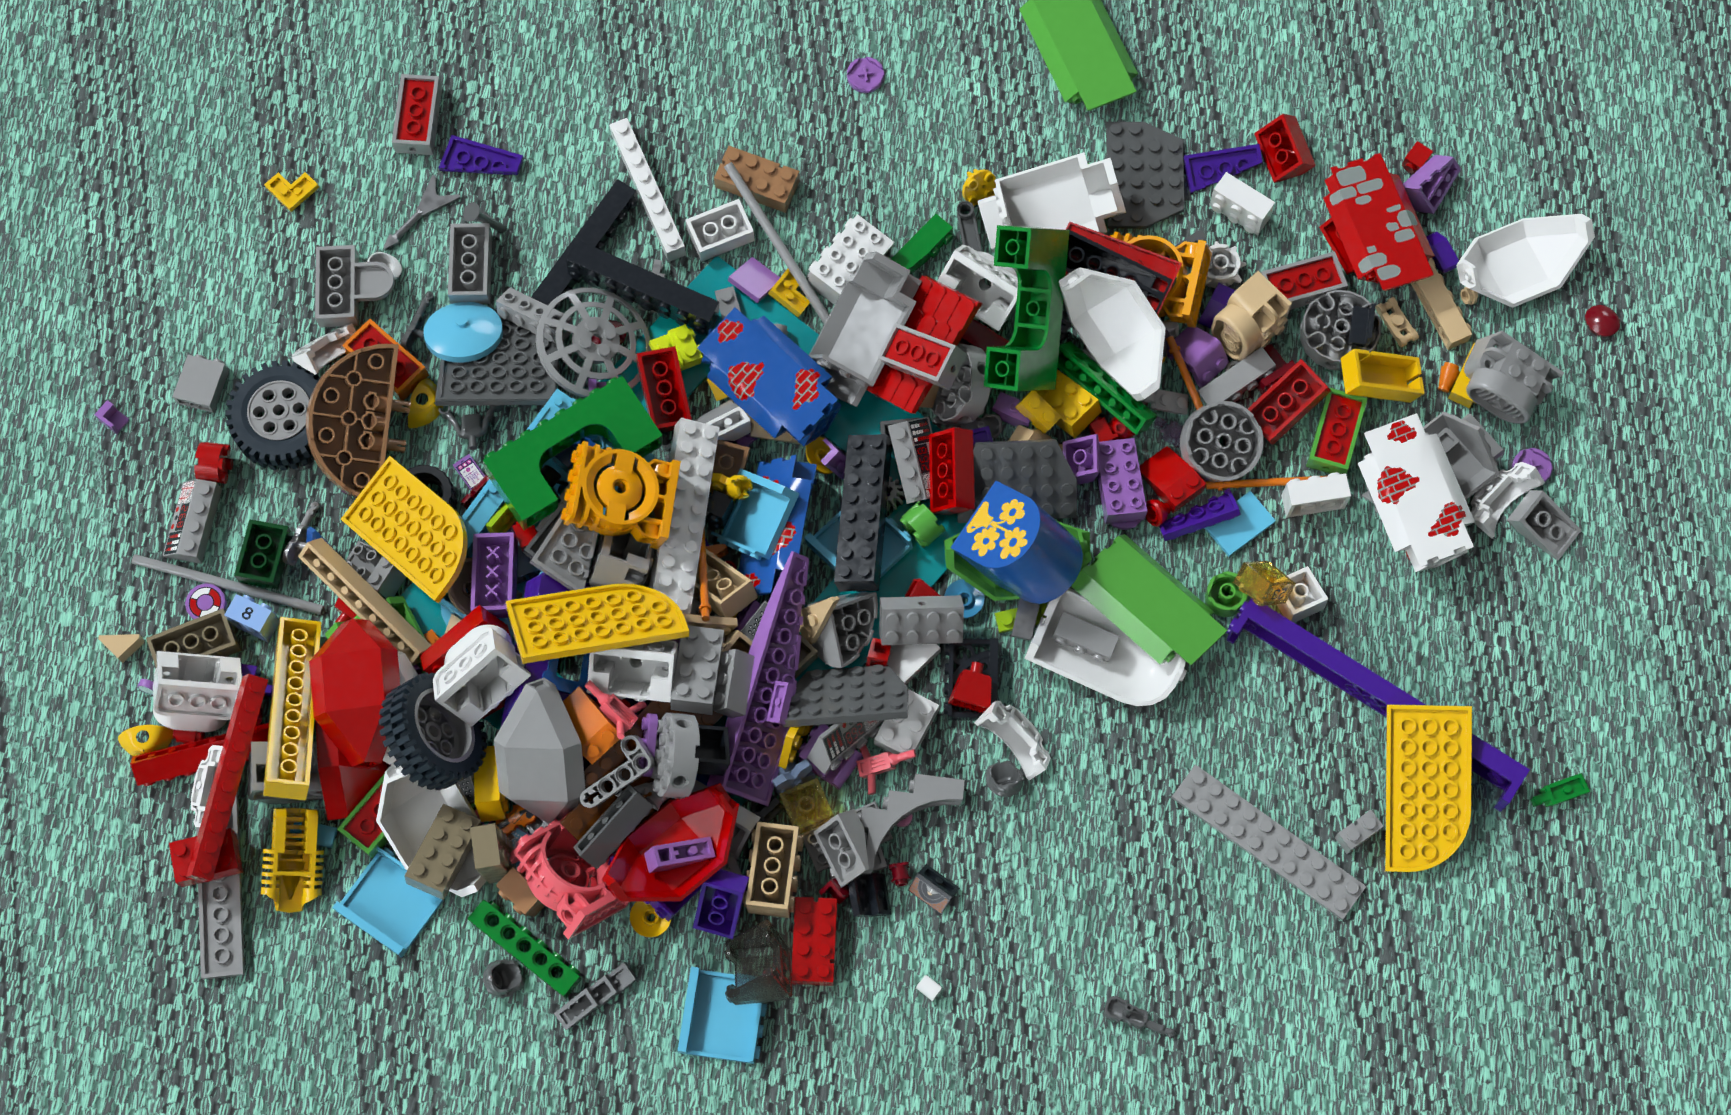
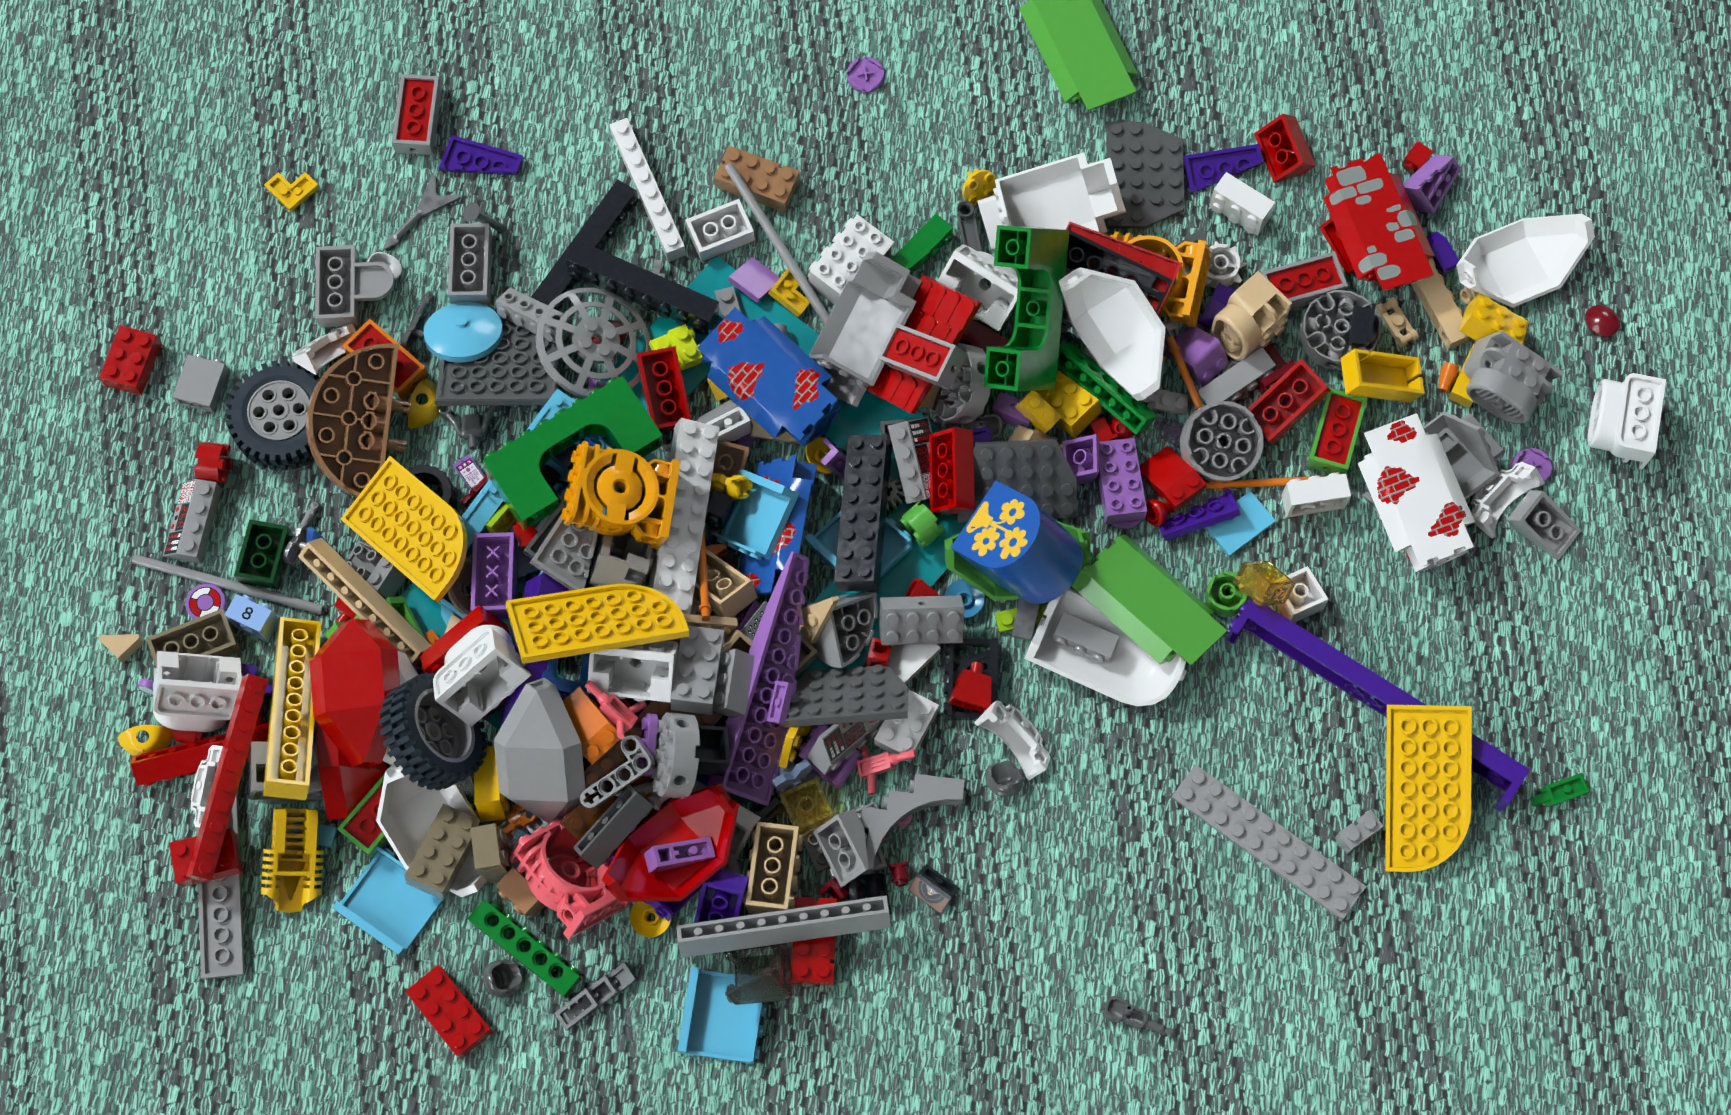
(111, 417): medium lavender panel -> none
(130, 360): none -> red brick
(449, 1011): none -> red brick
(783, 926): none -> light grey brick
(929, 988): white brick -> none
(1487, 317): none -> yellow brick
(1627, 417): none -> white brick

